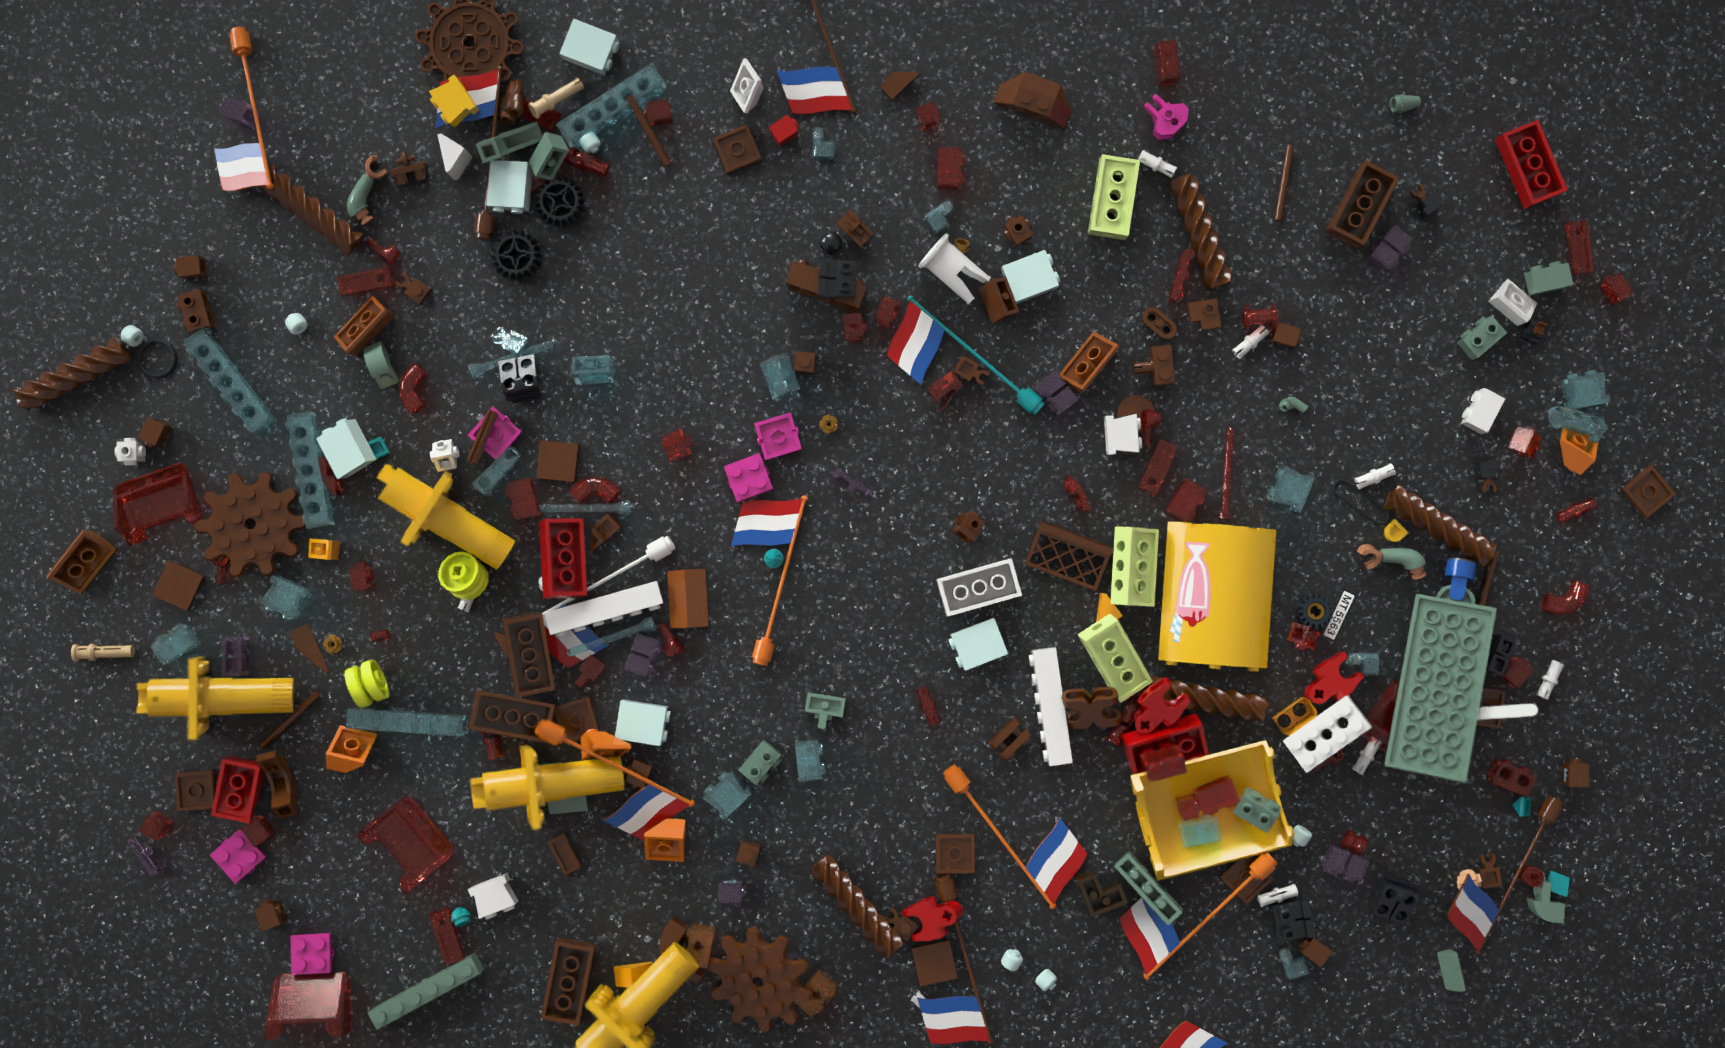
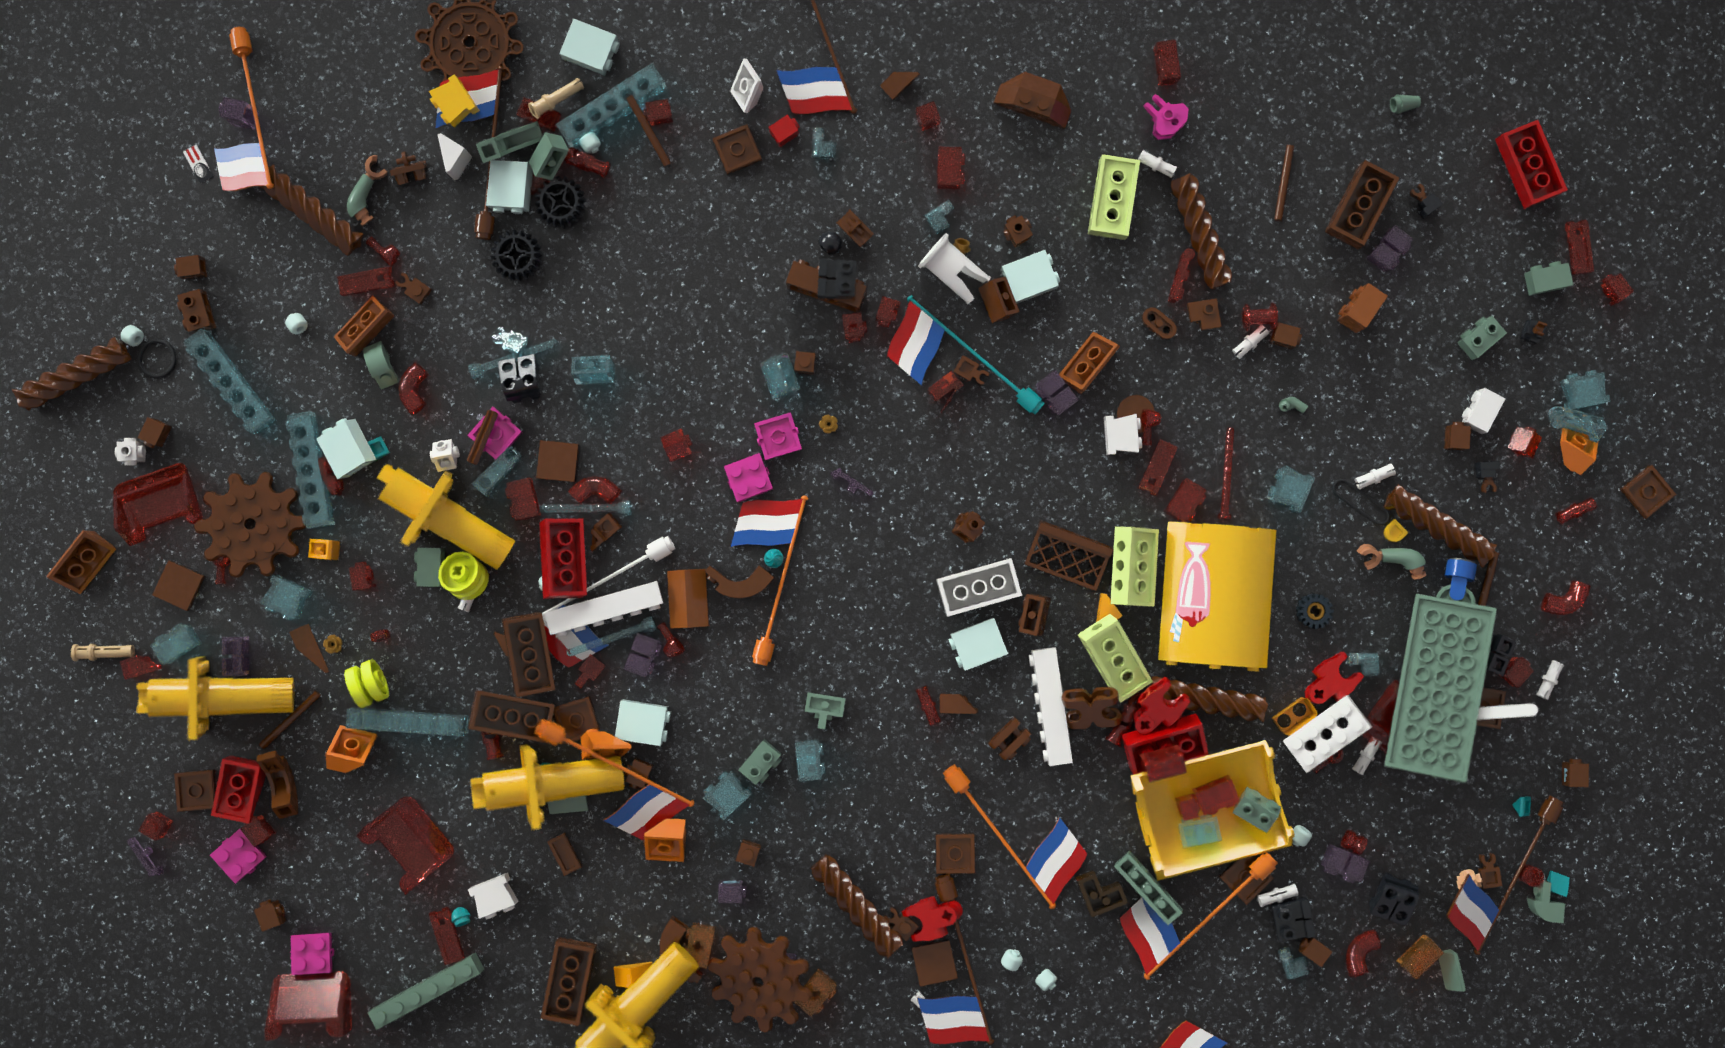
(138, 666): none -> clear red slope
(198, 164): none -> sticker
(428, 566): none -> sand green brick
(512, 103): reddish brown rock -> none
(751, 586): none -> reddish brown arch
(956, 704): none -> reddish brown slope
(1034, 614): none -> reddish brown brick
(1073, 487): clear red slope -> none
(1159, 366): reddish brown brick -> none
(1303, 636): clear red brick -> none
(1341, 611): sticker -> none
(1358, 950): none -> clear red cylinder
(1361, 308): none -> dark orange brick
(1420, 956): none -> clear orange brick
(1457, 436): none -> reddish brown brick
(1510, 780): clear red brick -> none
(1513, 303): white slope -> none

